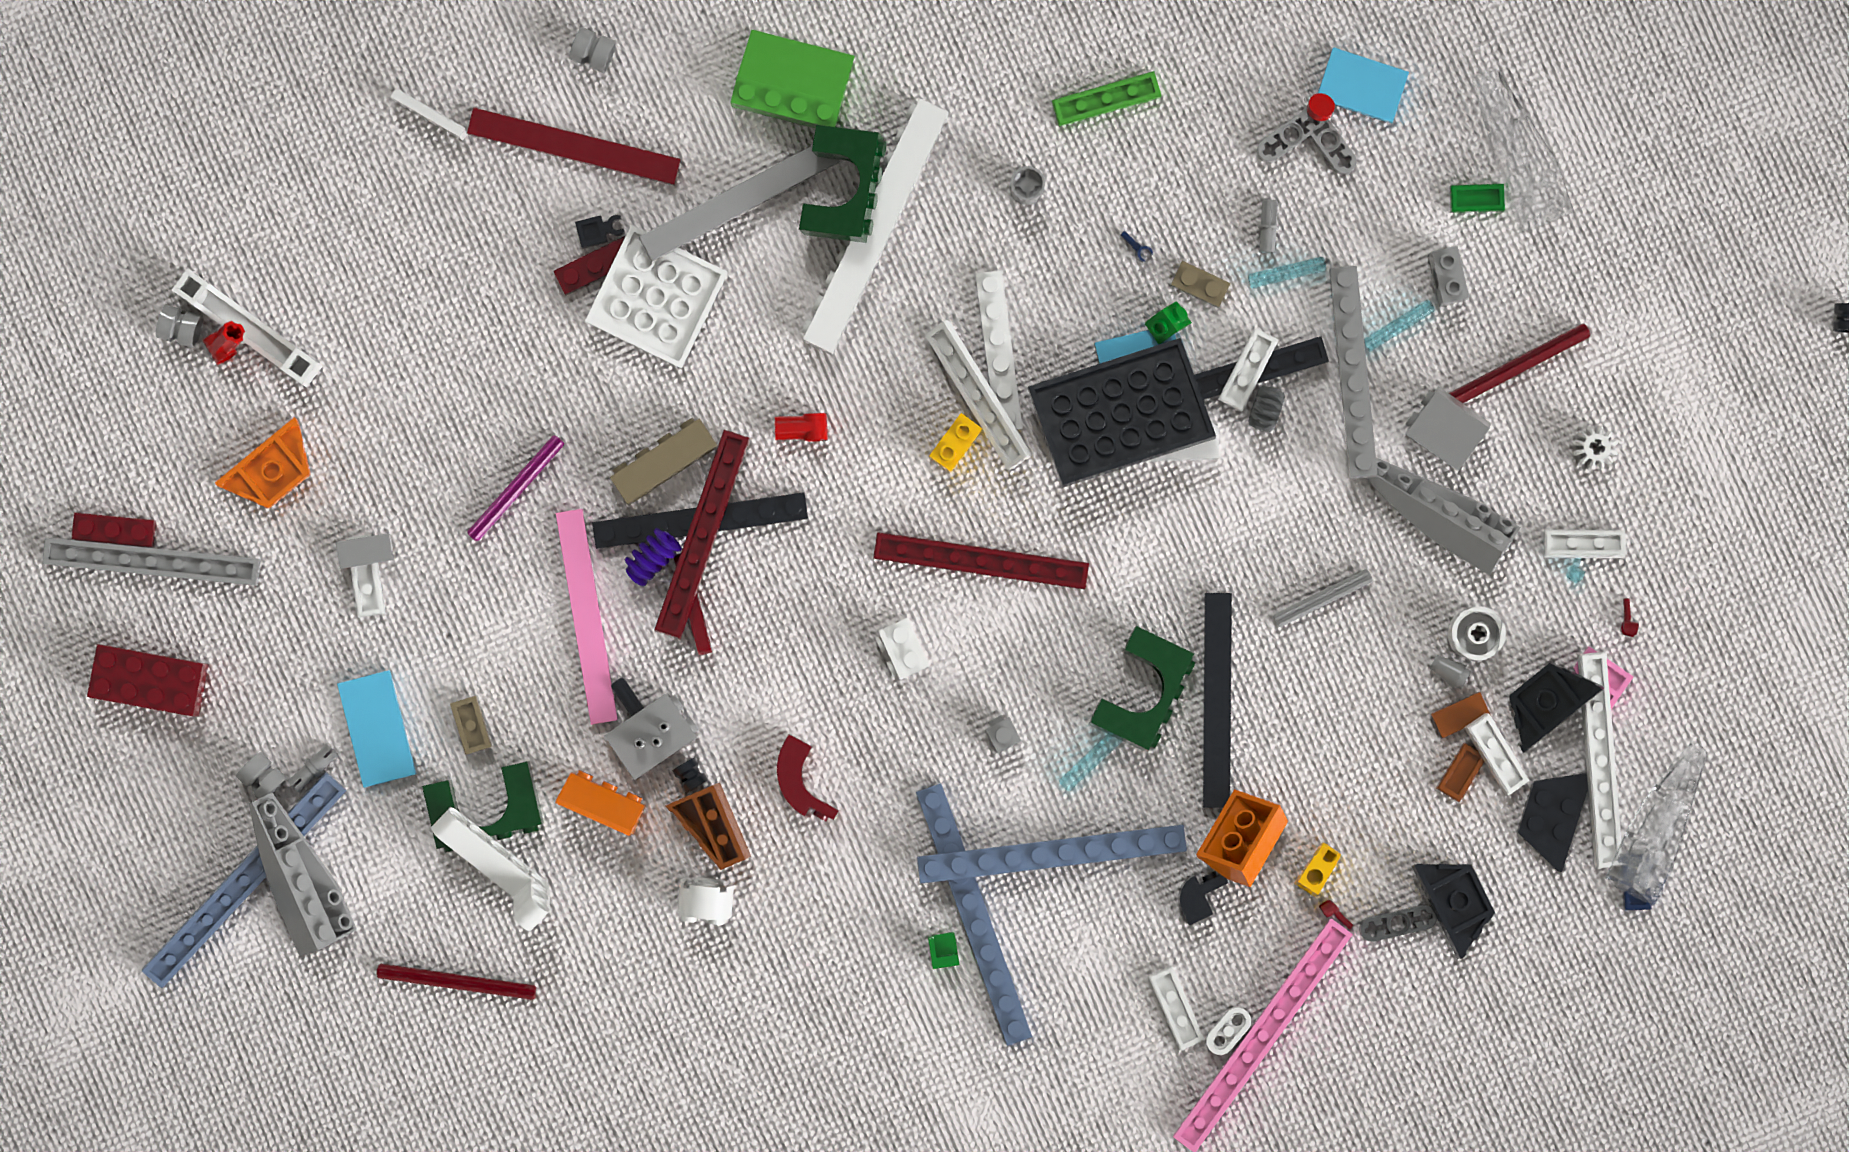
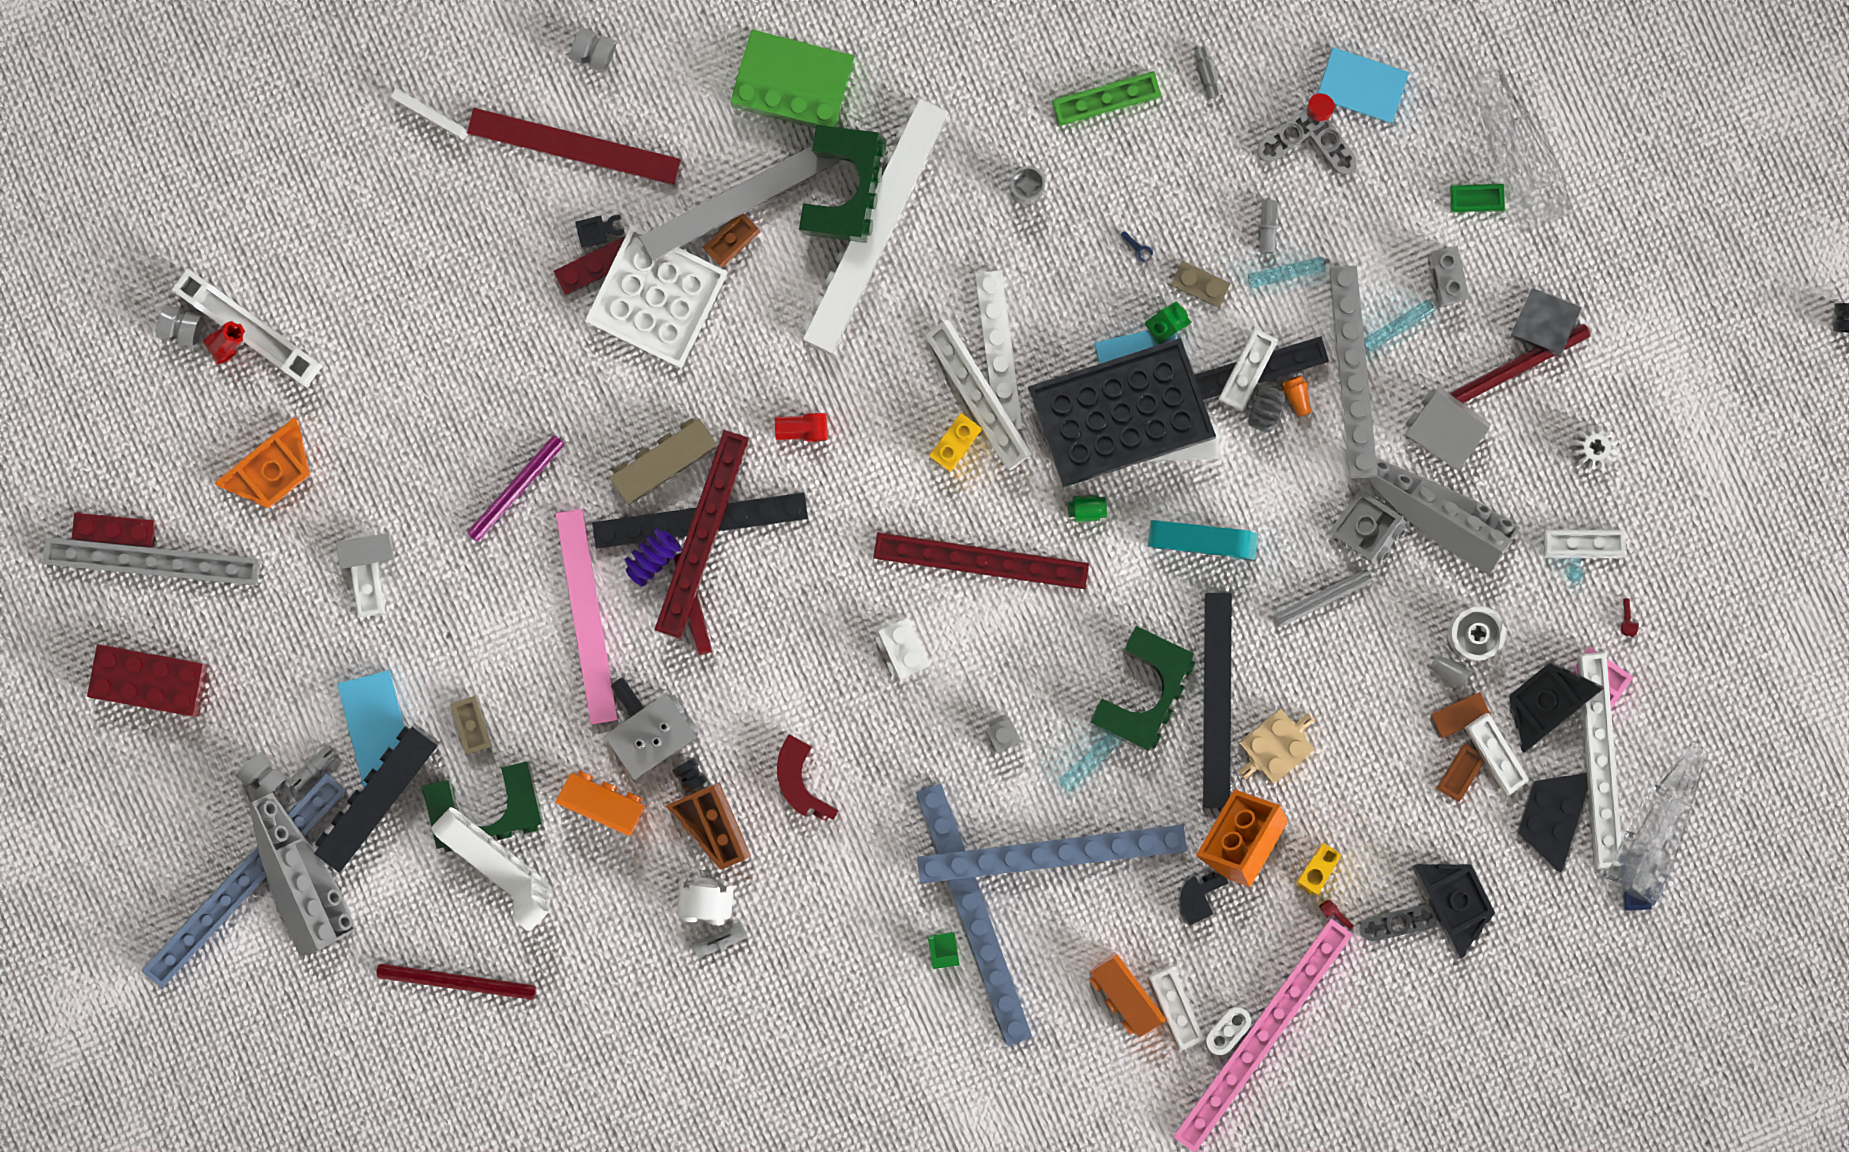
(376, 798): none -> black brick
(731, 239): none -> dark orange plate
(732, 936): none -> light grey pin
(1087, 508): none -> green brick
(1126, 995): none -> orange slope
(1203, 539): none -> teal beam
(1208, 72): none -> light grey axle
(1276, 746): none -> tan plate
(1297, 395): none -> orange cone
(1369, 528): none -> light grey plate
(1546, 322): none -> black tile

